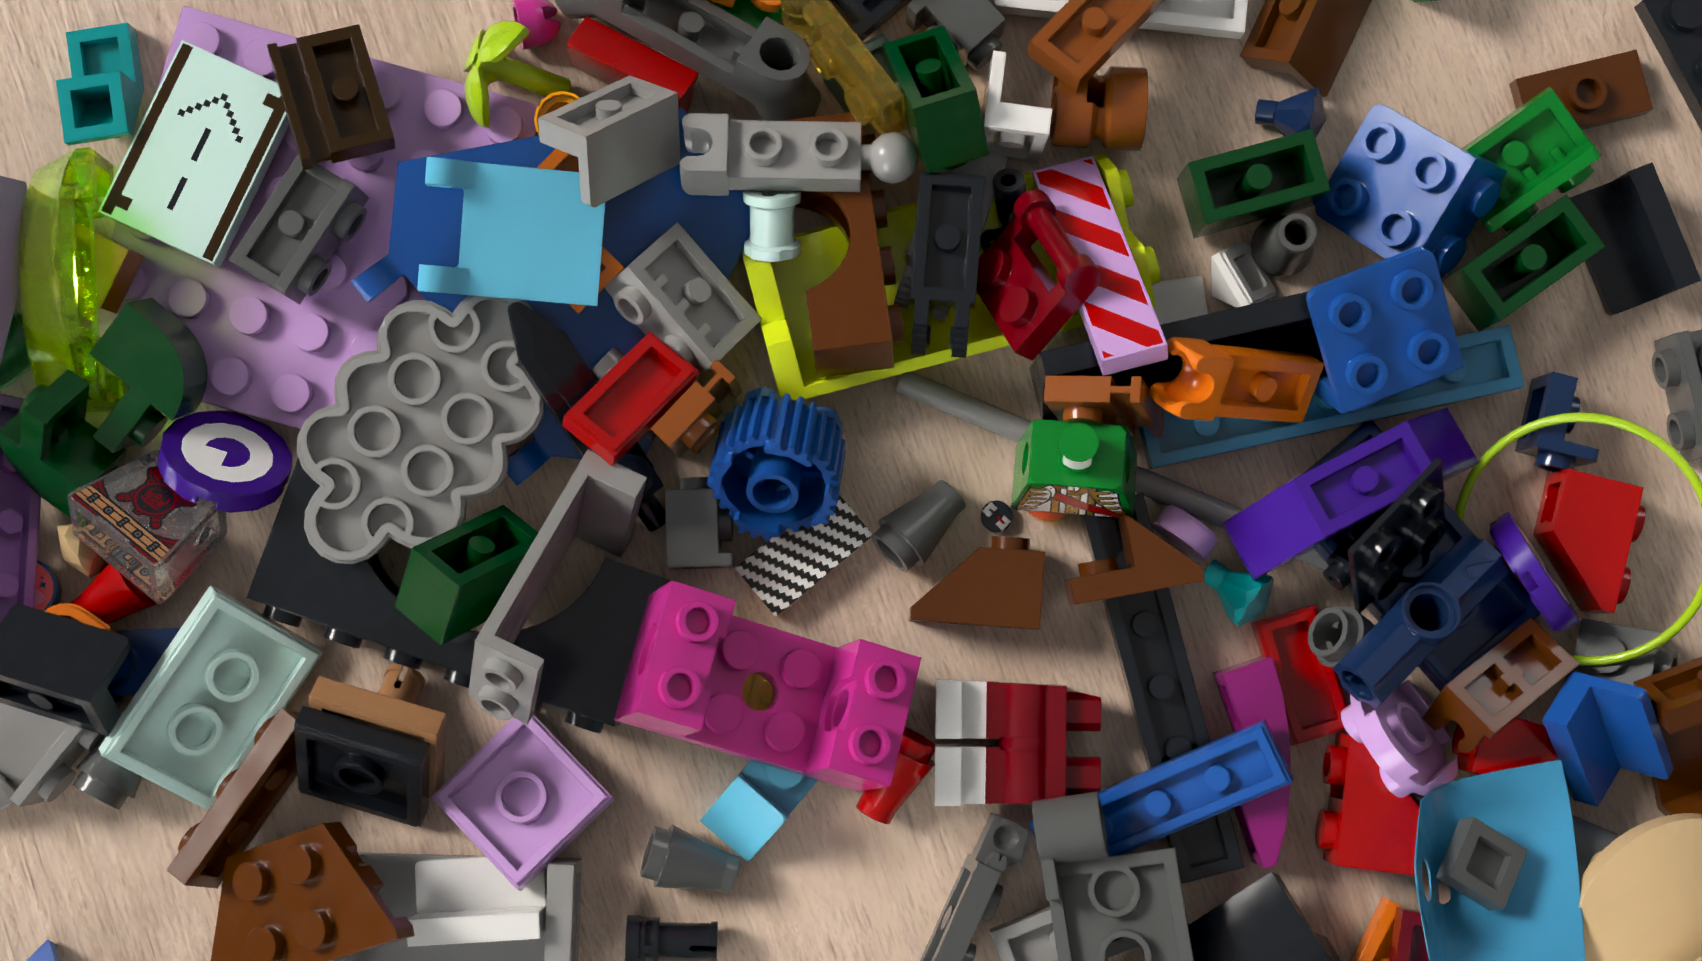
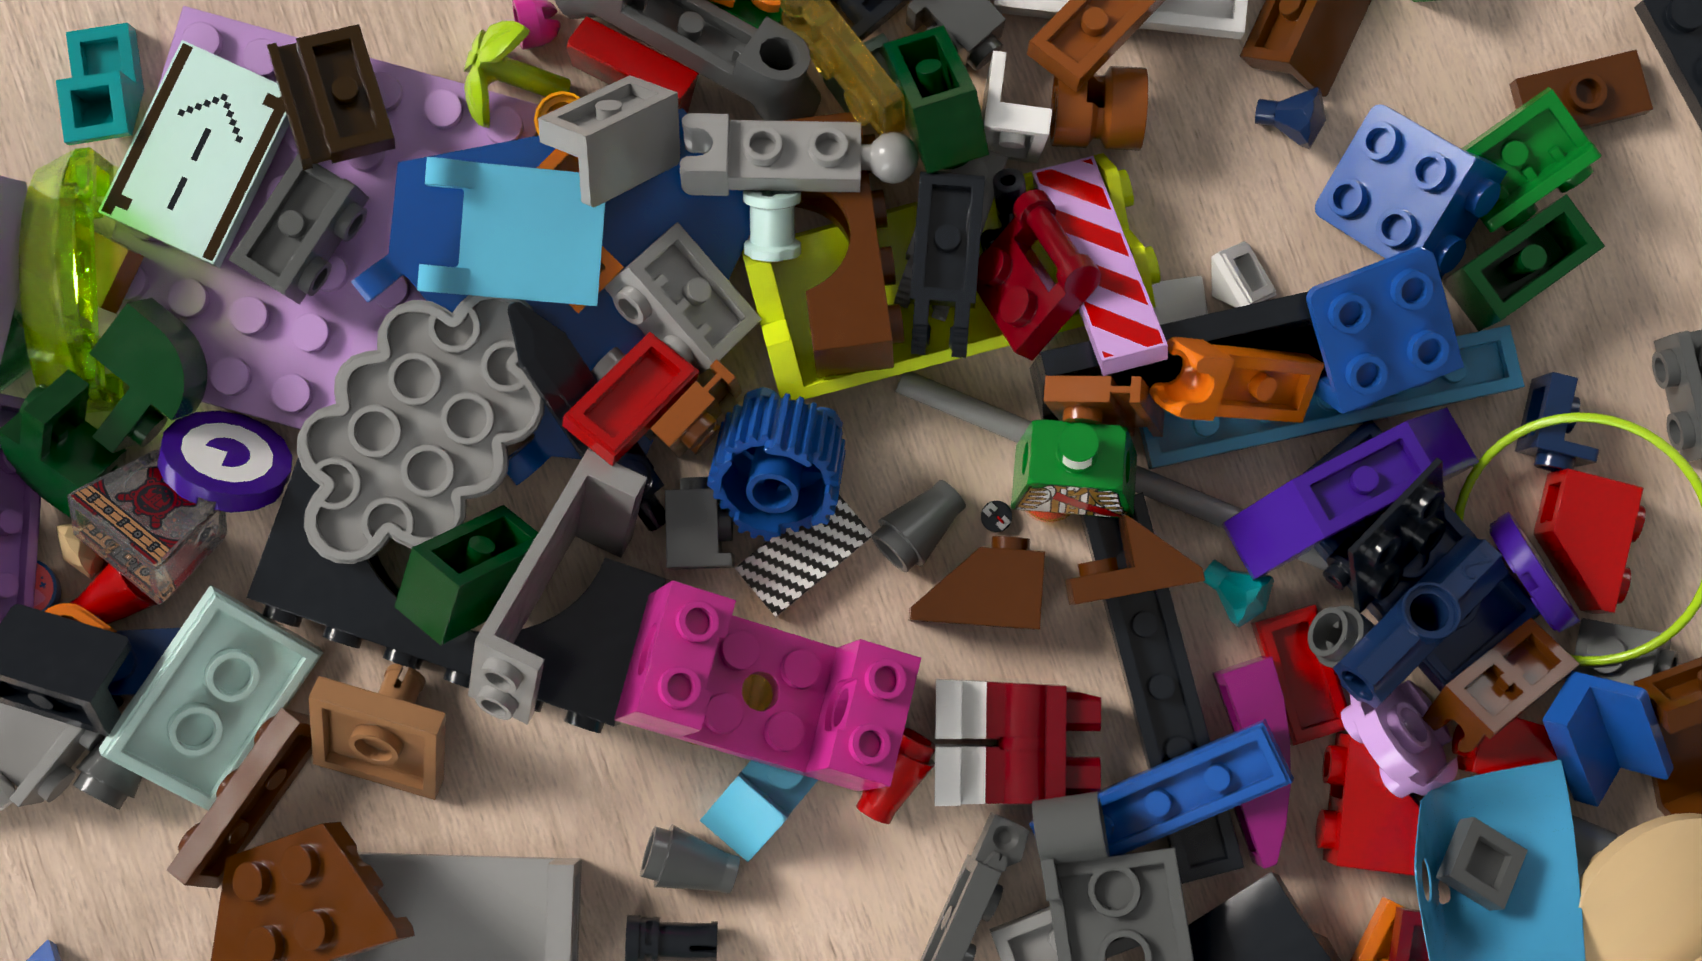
(362, 766): black tile -> none
(474, 903): white panel -> none
(522, 799): lavender plate -> none
(1185, 531): lavender tile -> none
(1253, 183): dark green brick -> none
(1275, 252): dark grey cone -> none
(1641, 239): black panel -> none

